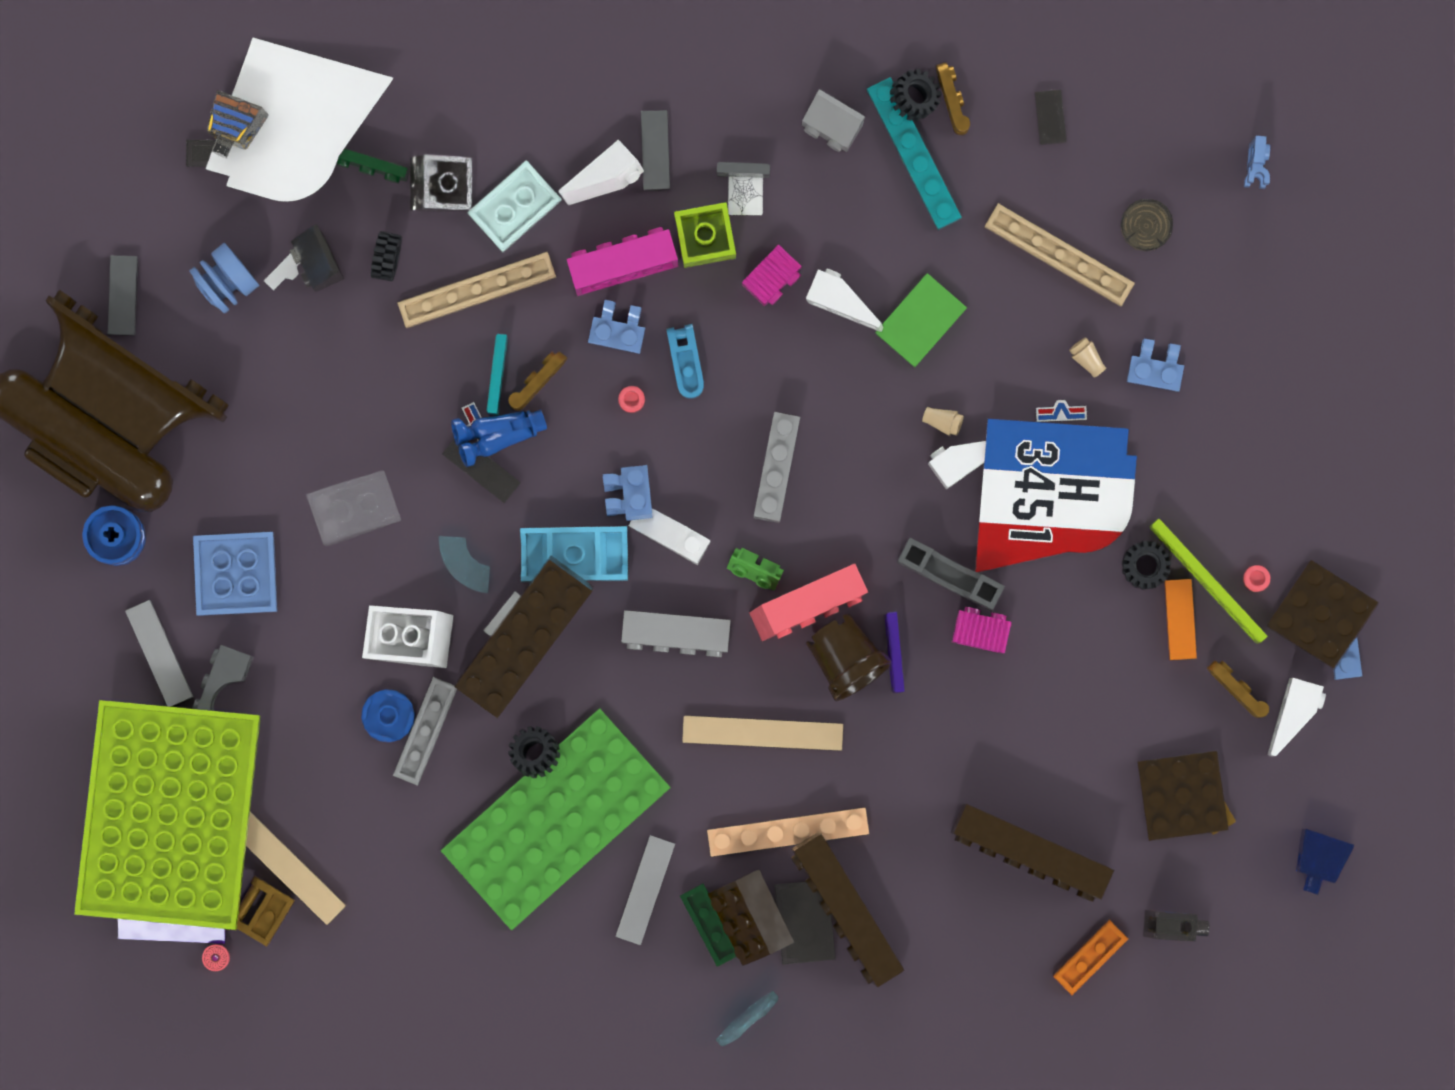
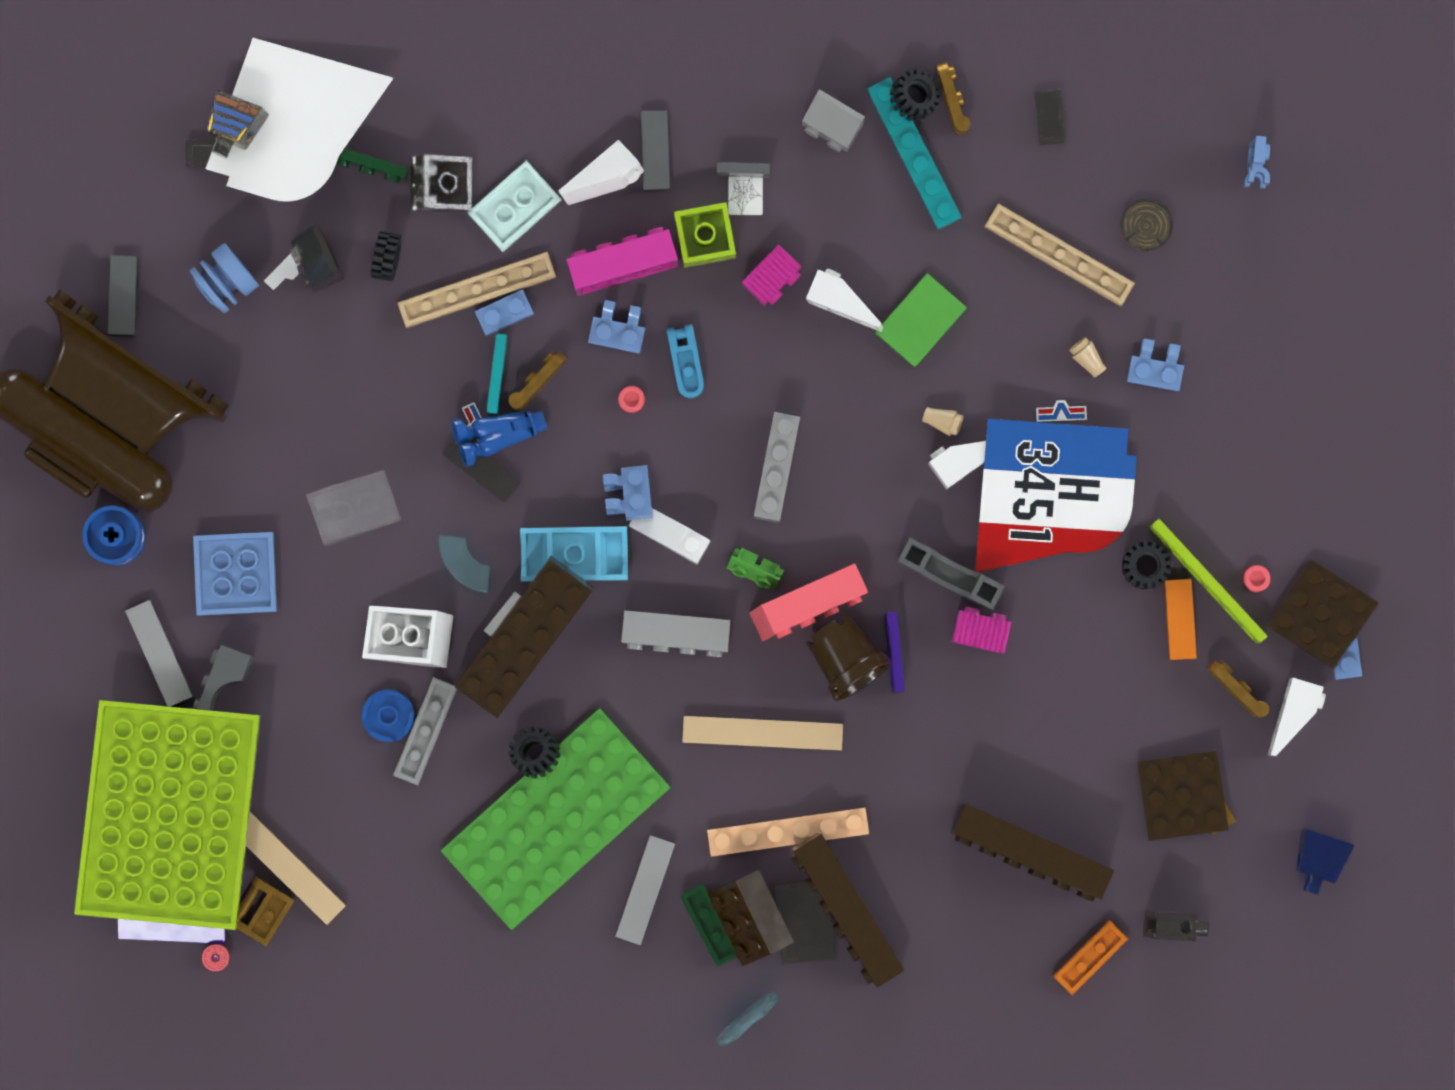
(504, 312): none -> medium blue plate

